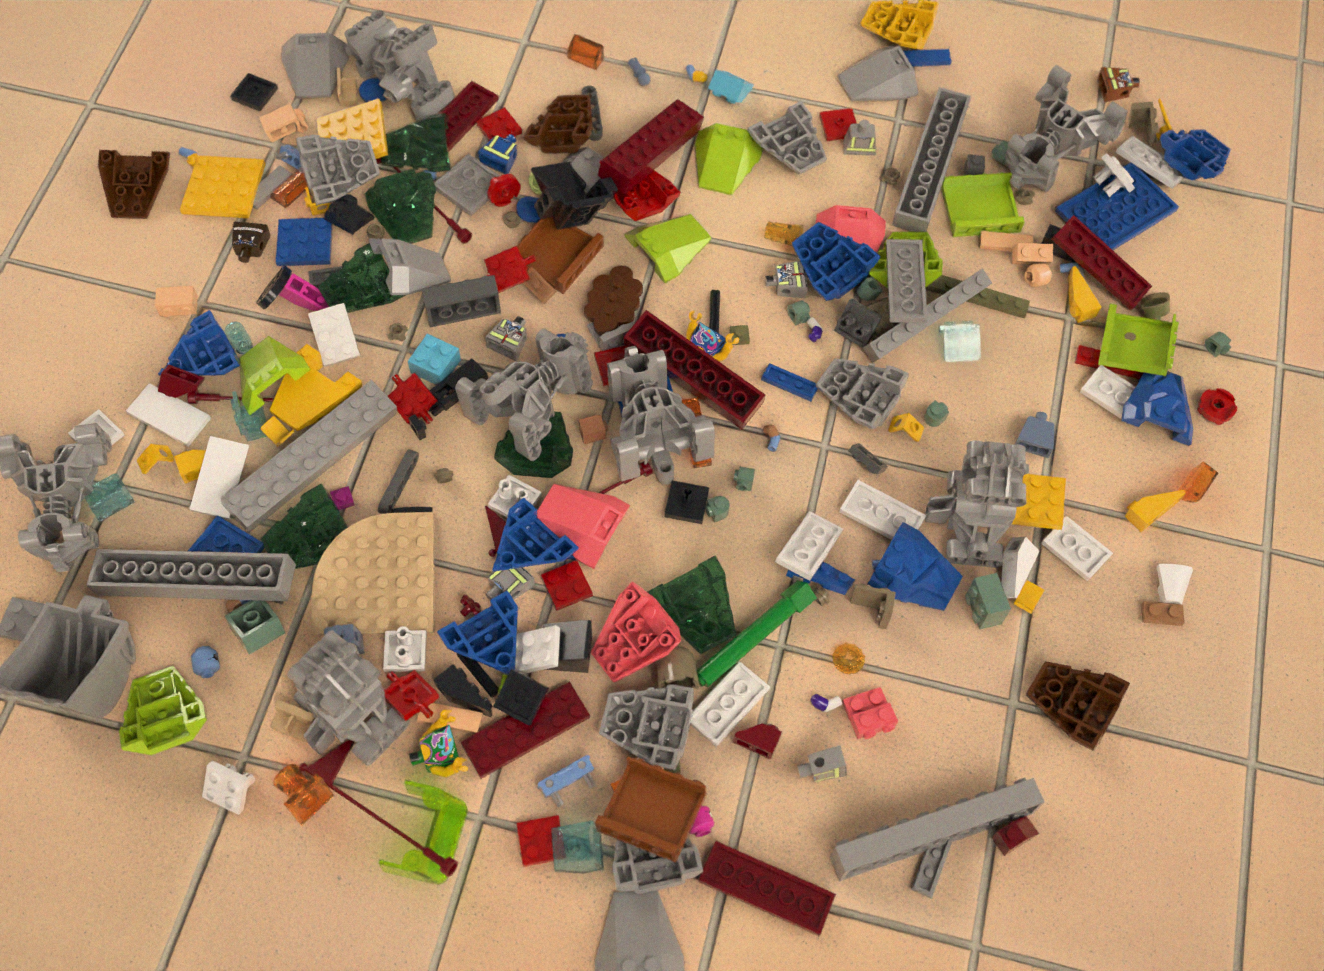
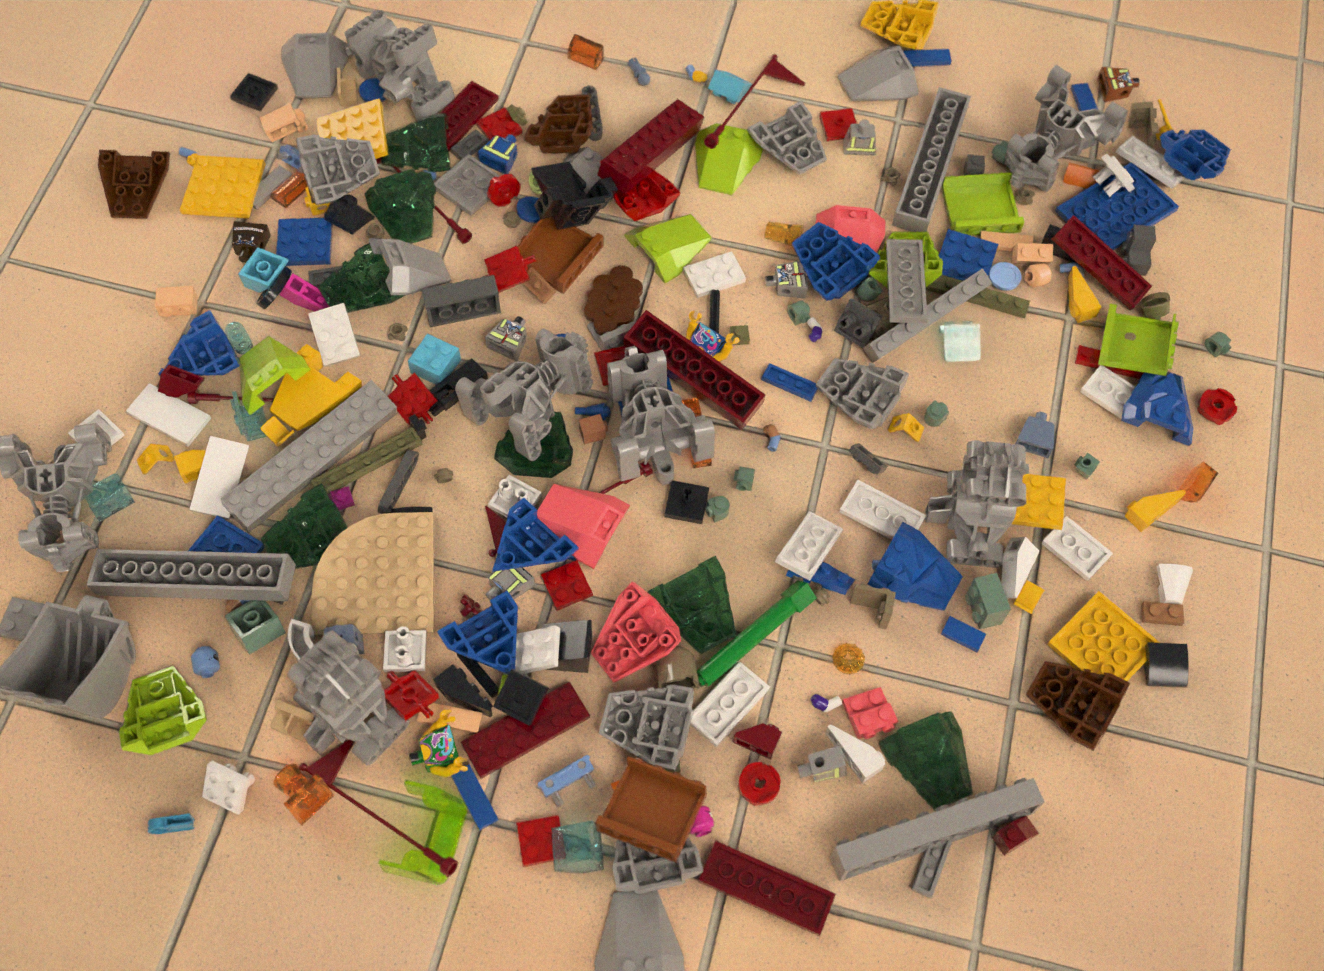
(171, 824): none -> dark azure piece
(262, 270): none -> medium azure slope
(300, 638): none -> white brick
(369, 461): none -> olive plate
(469, 144): none -> dark grey plate
(475, 798): none -> blue tile
(517, 114): none -> olive plate
(601, 409): none -> blue cone
(714, 273): none -> white plate
(757, 795): none -> red plate
(772, 69): none -> dark red piece
(859, 755): none -> white slope
(931, 758): none -> clear green wedge
(963, 634): none -> blue tile
(966, 255): none -> blue plate
(1005, 276): none -> light blue piece
(1080, 175): none -> orange slope
(1083, 97): none -> blue tile
(1086, 465): none -> sand green plate
(1103, 640): none -> yellow plate
(1138, 248): none -> dark grey brick
(1167, 665): none -> black slope

